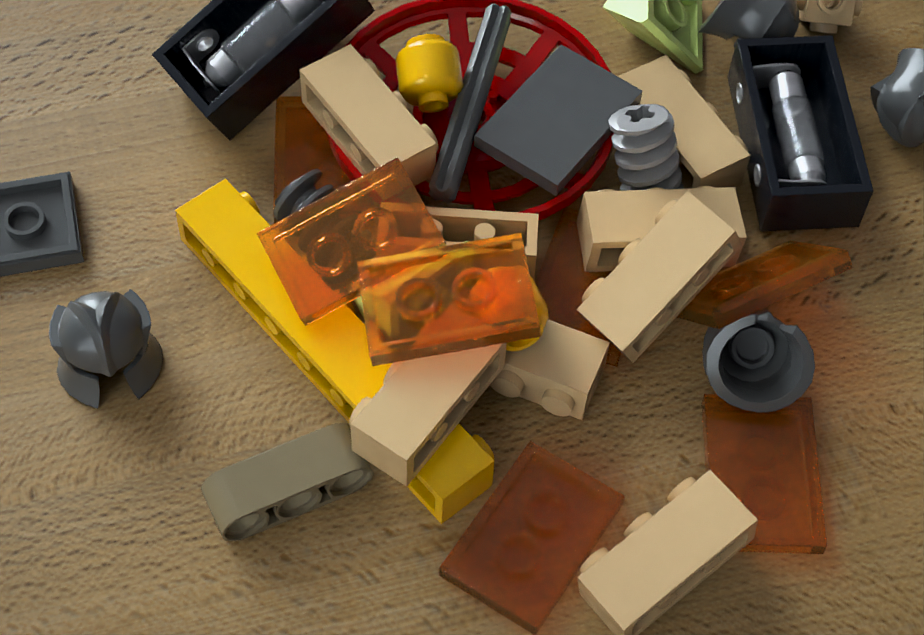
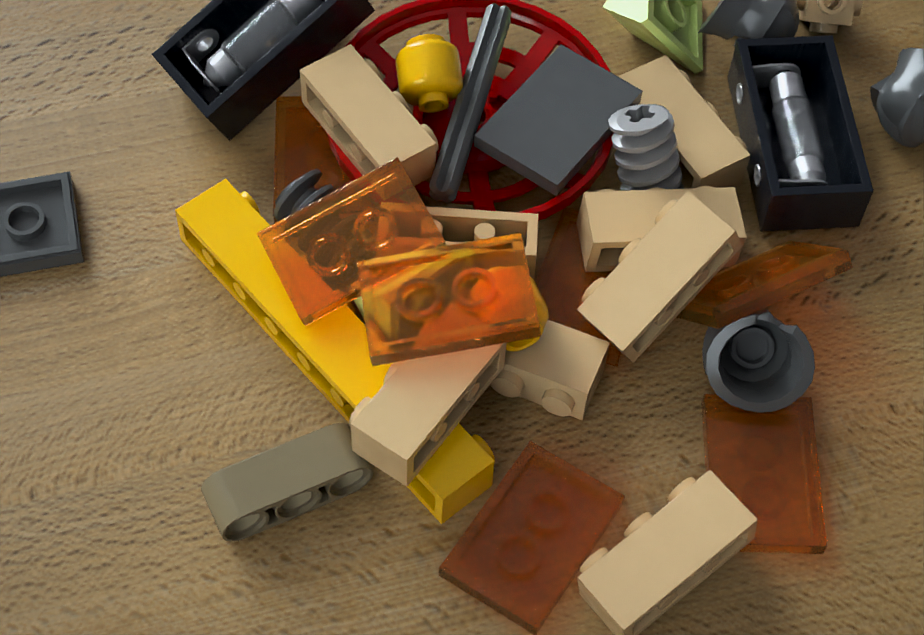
(101, 336): dark grey helmet -> none

